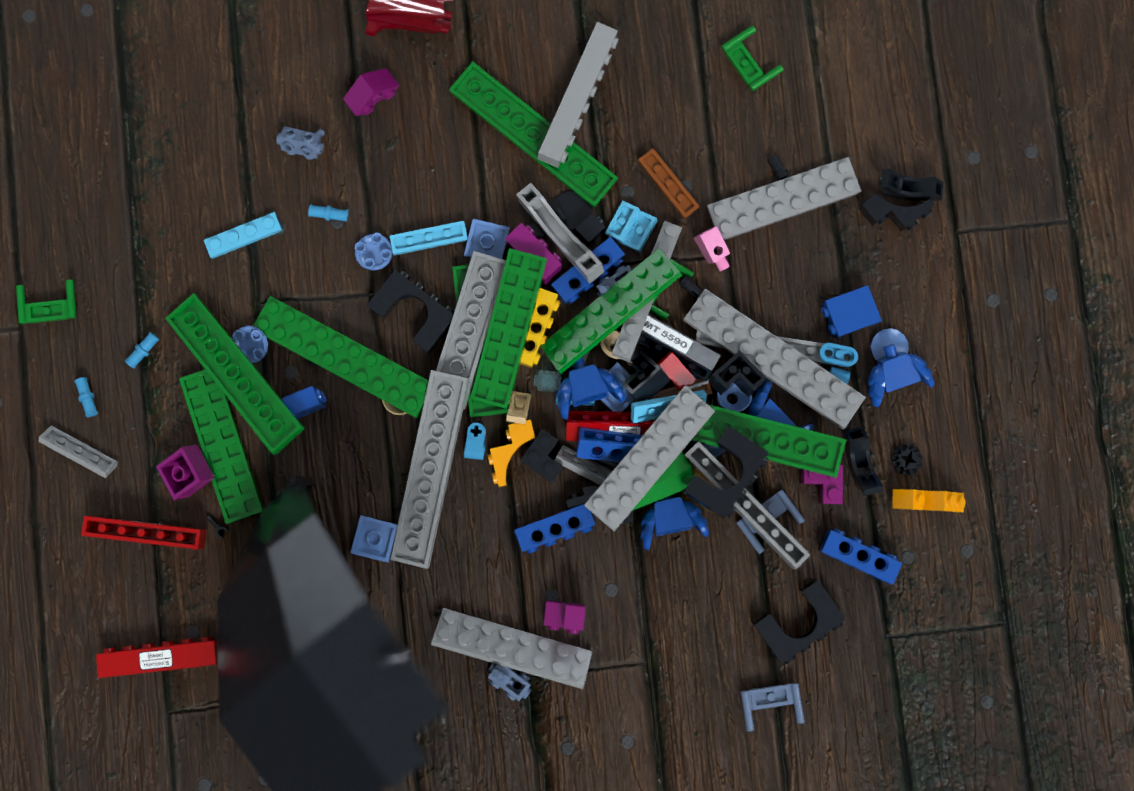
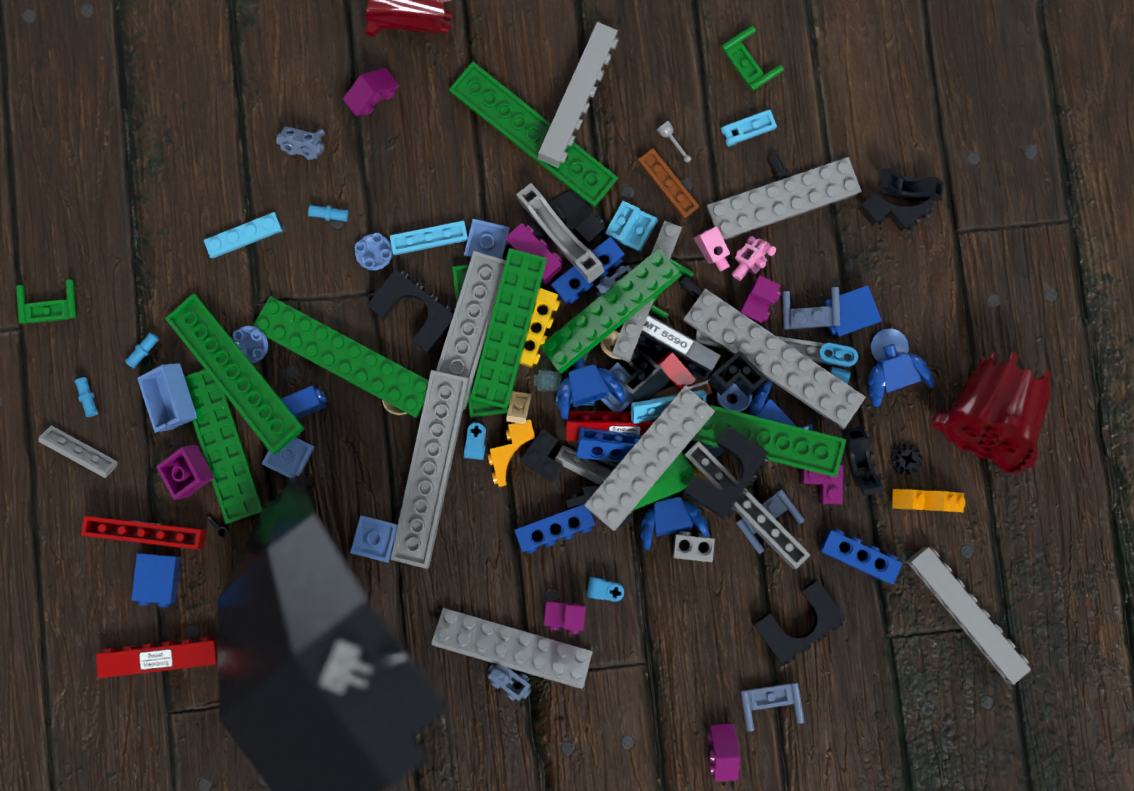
(156, 579): none -> blue brick
(167, 397): none -> medium blue piece
(290, 459): none -> medium blue plate
(341, 665): none -> light grey hinge
(600, 589): none -> dark azure piece
(666, 131): none -> light grey hinge
(692, 552): none -> light grey brick
(724, 752): none -> magenta brick
(749, 127): none -> medium azure plate
(752, 257): none -> bright pink piece
(761, 296): none -> magenta brick
(811, 317): none -> sand blue plate
(968, 615): none -> light grey brick
(999, 414): none -> dark red piece

